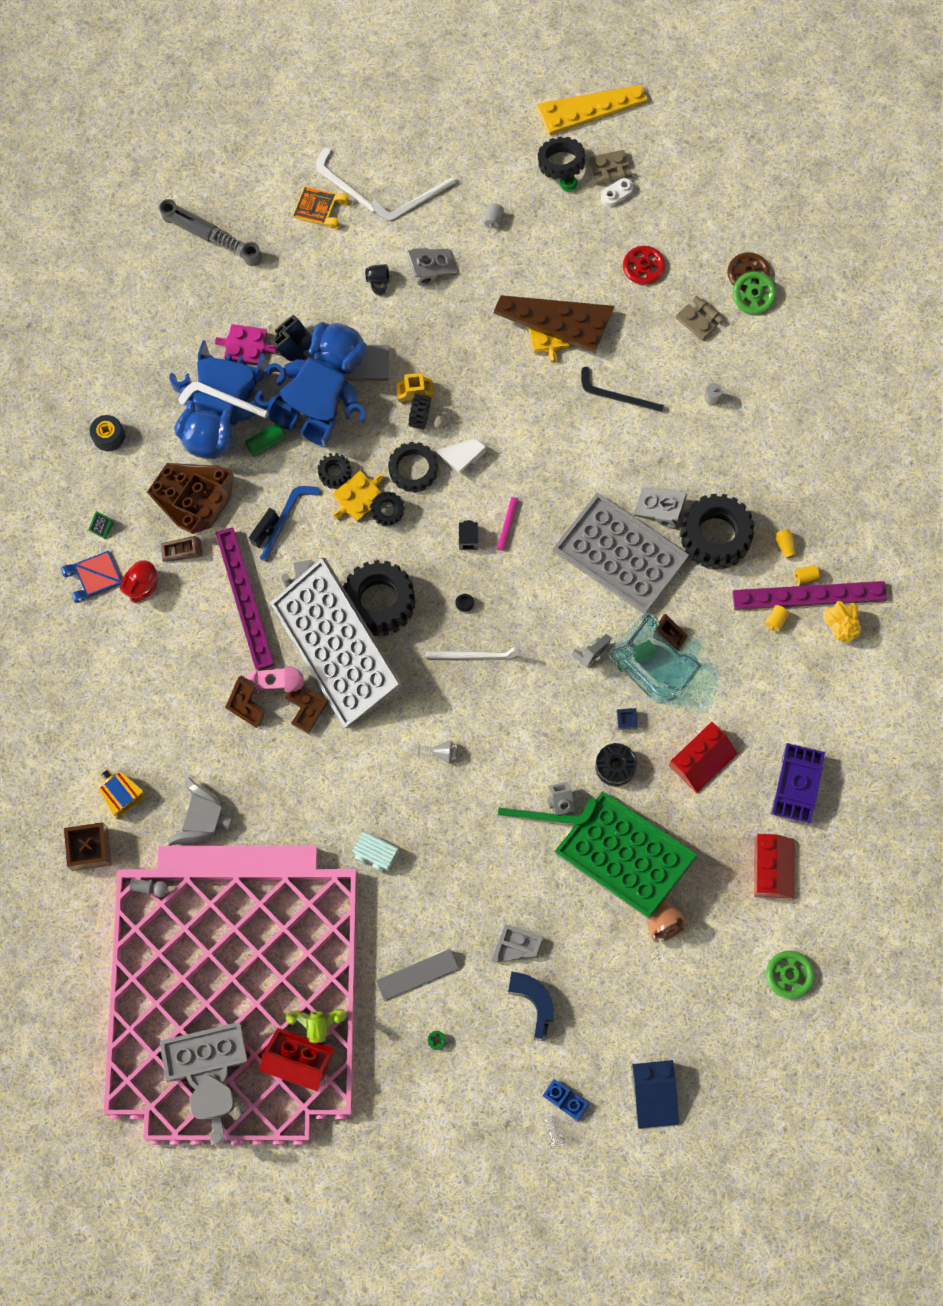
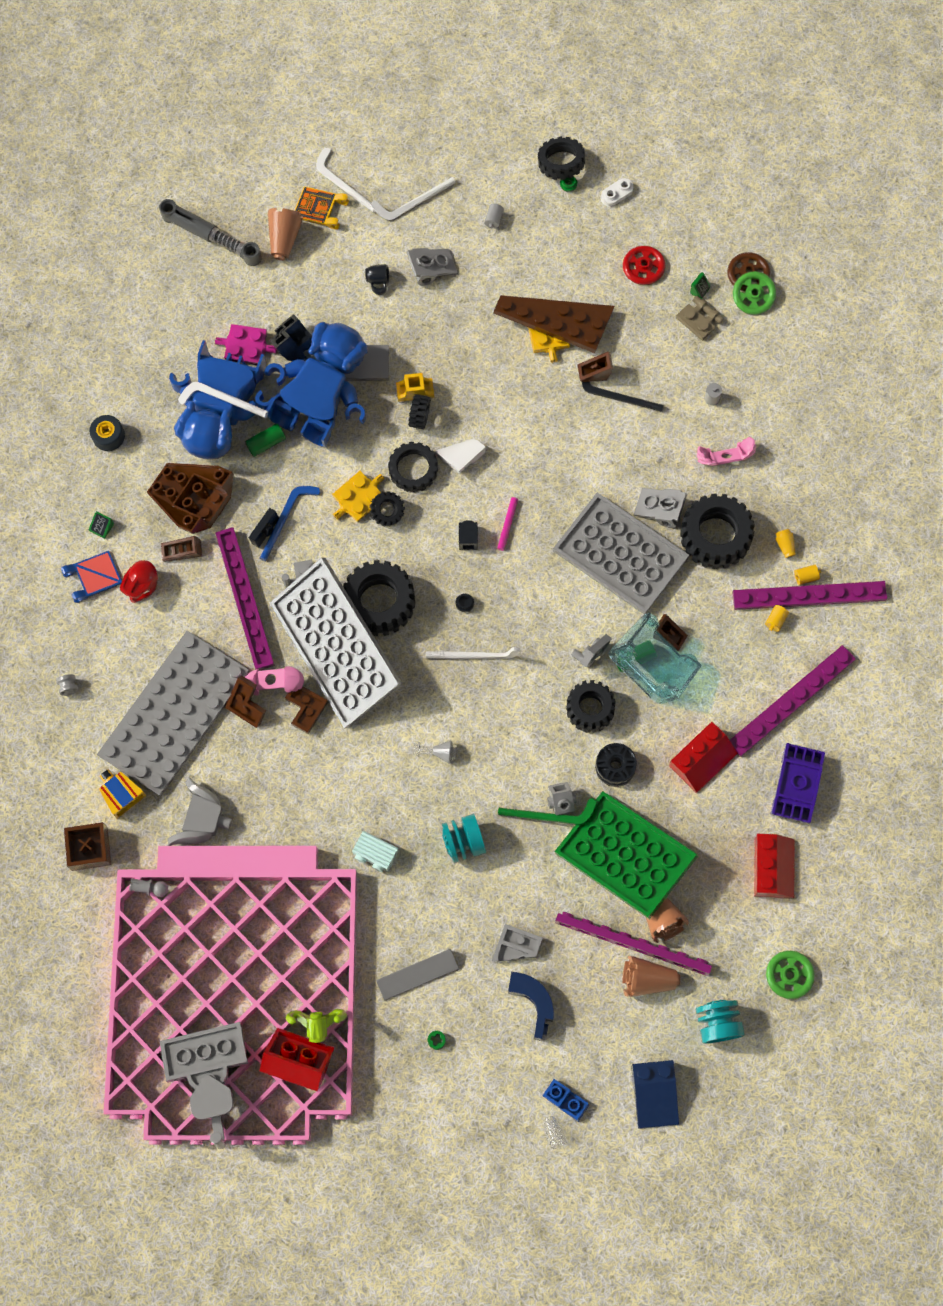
(67, 685): none -> light grey wheel
(172, 713): none -> light grey plate
(283, 231): none -> nougat cone
(330, 461): black tyre -> none
(463, 838): none -> teal wheel
(578, 110): yellow wing -> none
(595, 691): none -> black tyre
(596, 368): none -> reddish brown slope
(610, 162): dark tan plate -> none
(627, 719): dark blue plate -> none
(642, 946): none -> magenta plate
(648, 977): none -> nougat cone
(700, 286): none -> slope
(720, 1021): none -> teal wheel
(743, 451): none -> bright pink piece
(792, 700): none -> magenta plate
(843, 621): yellow hair -> none

